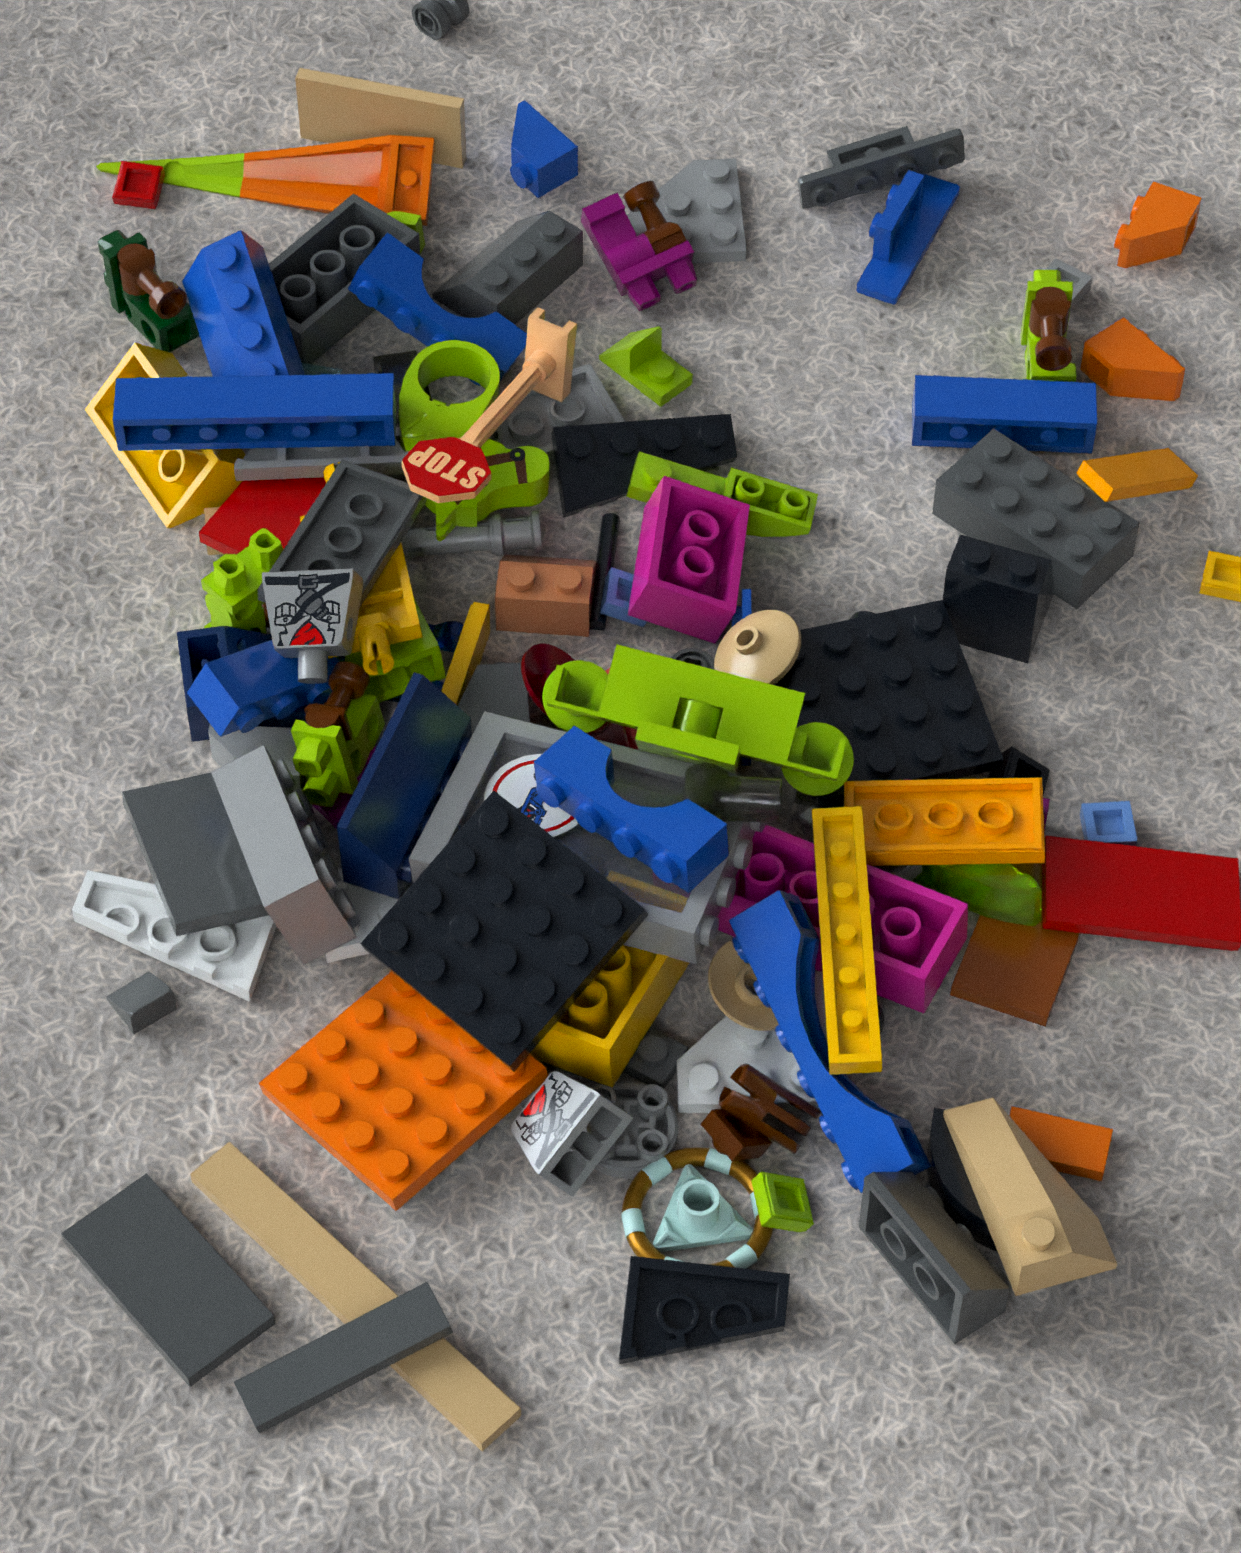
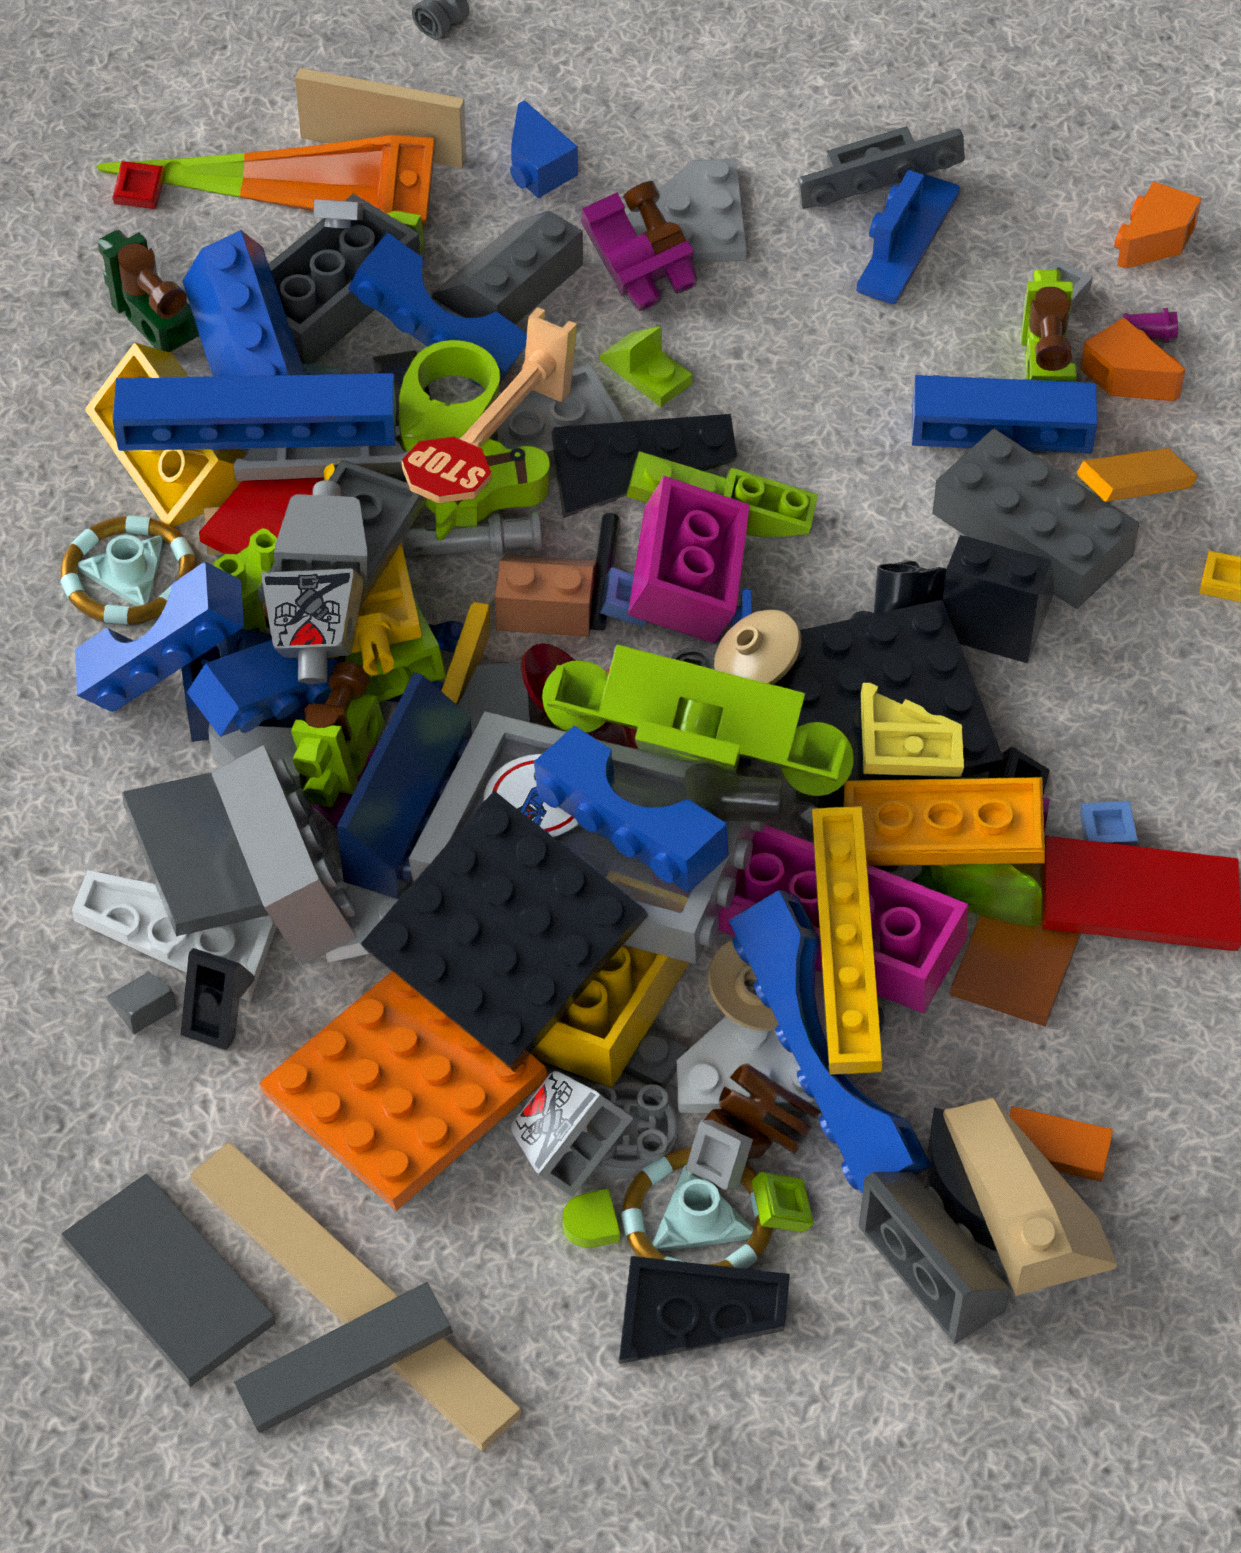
(125, 568): none -> light aqua piece
(198, 615): none -> blue arch
(213, 998): none -> black slope
(322, 533): none -> light grey torso
(338, 213): none -> light grey plate
(591, 1220): none -> lime tile
(719, 1154): none -> light grey plate
(907, 585): none -> black piece
(907, 738): none -> light yellow wing
(1156, 325): none -> magenta pin

